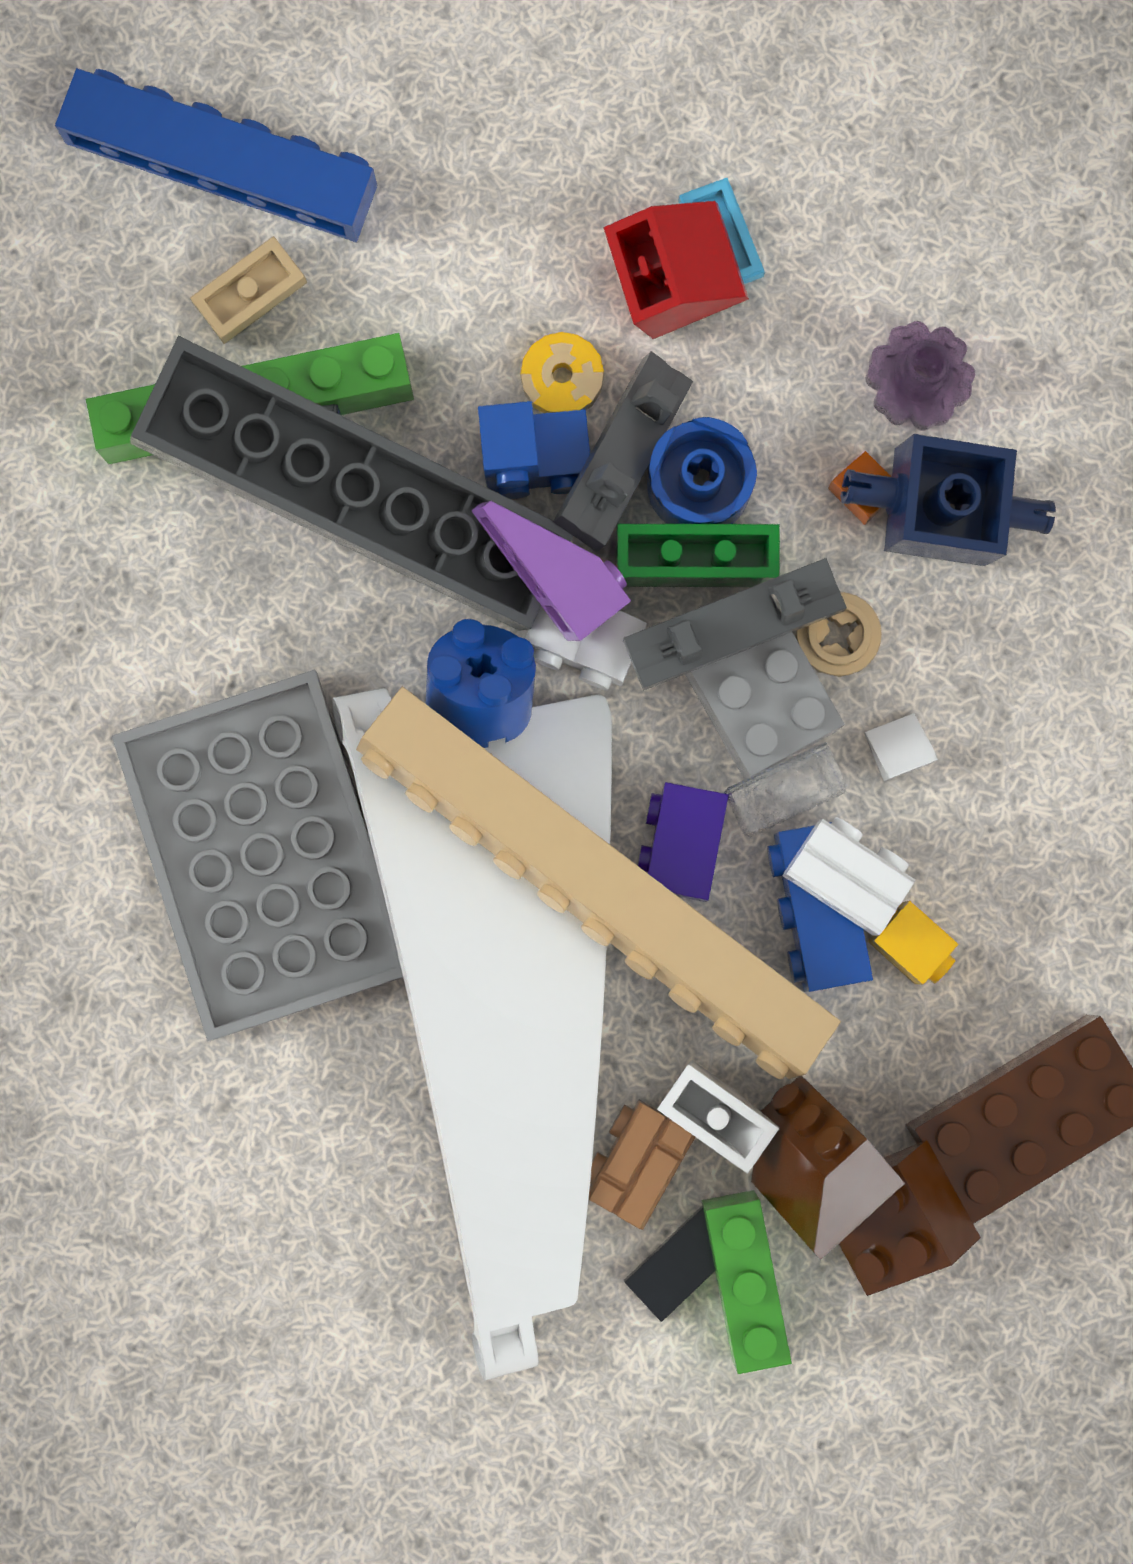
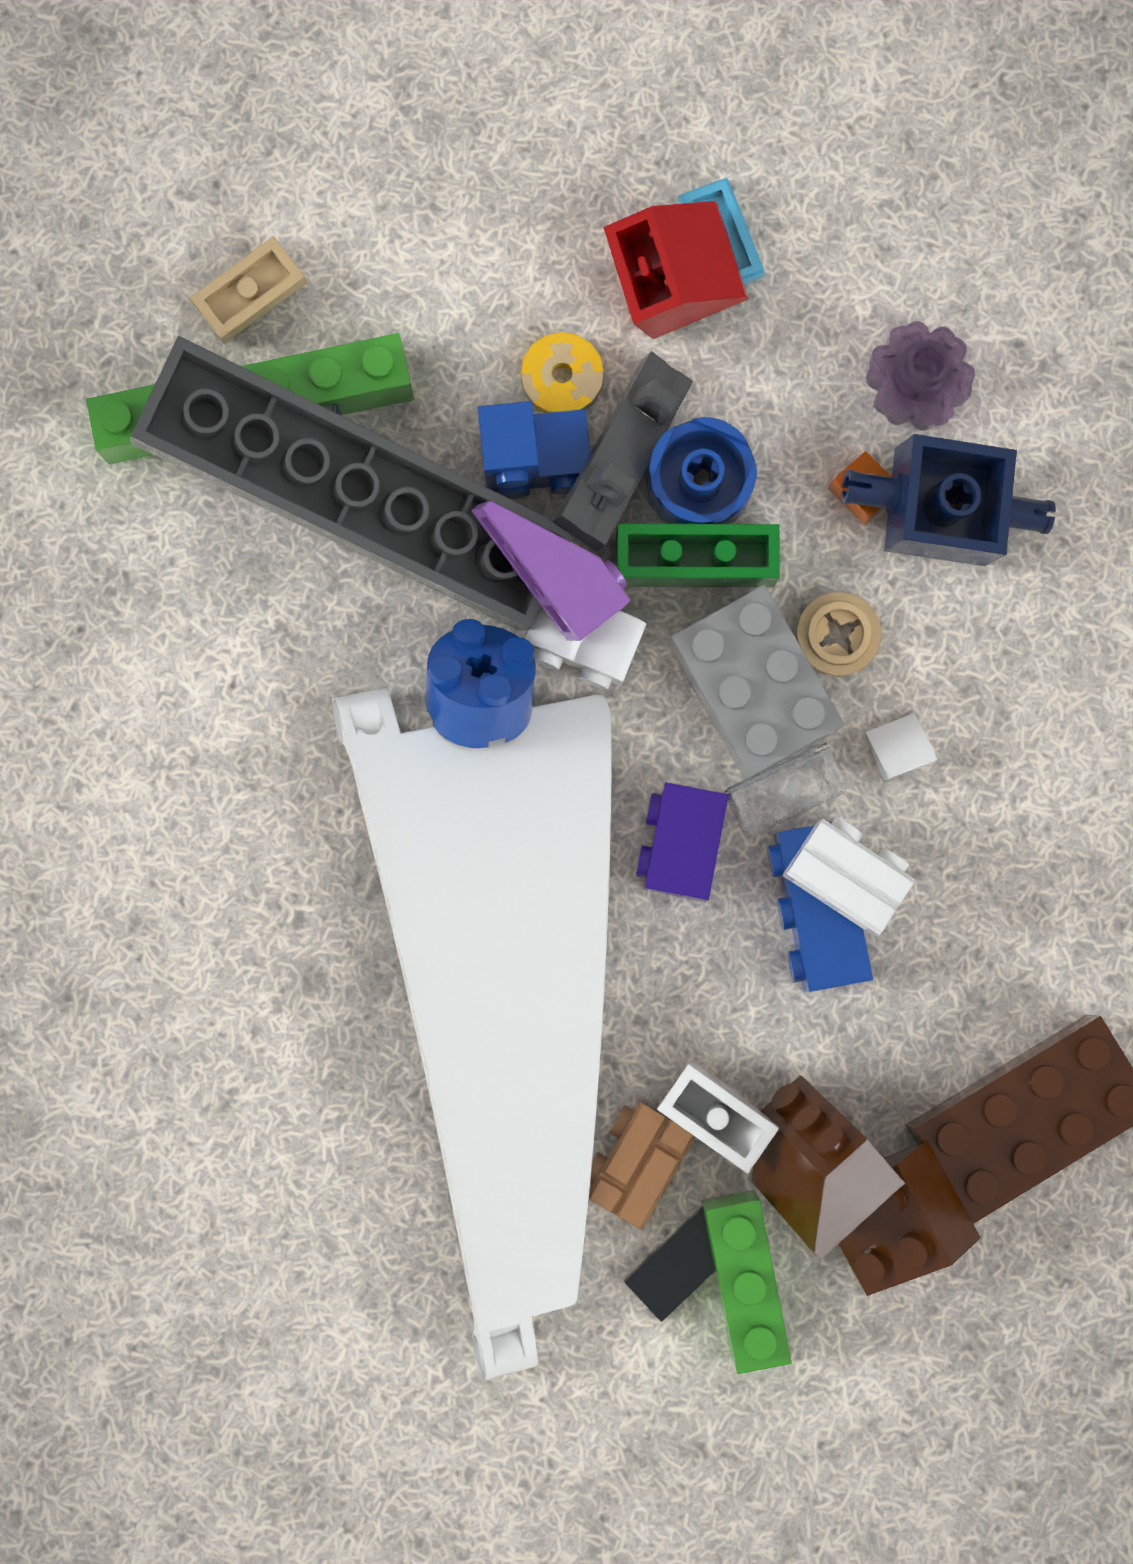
(217, 153): blue brick -> none
(260, 854): light grey plate -> none
(597, 886): tan brick -> none
(734, 624): dark grey hinge -> none
(915, 945): yellow brick -> none

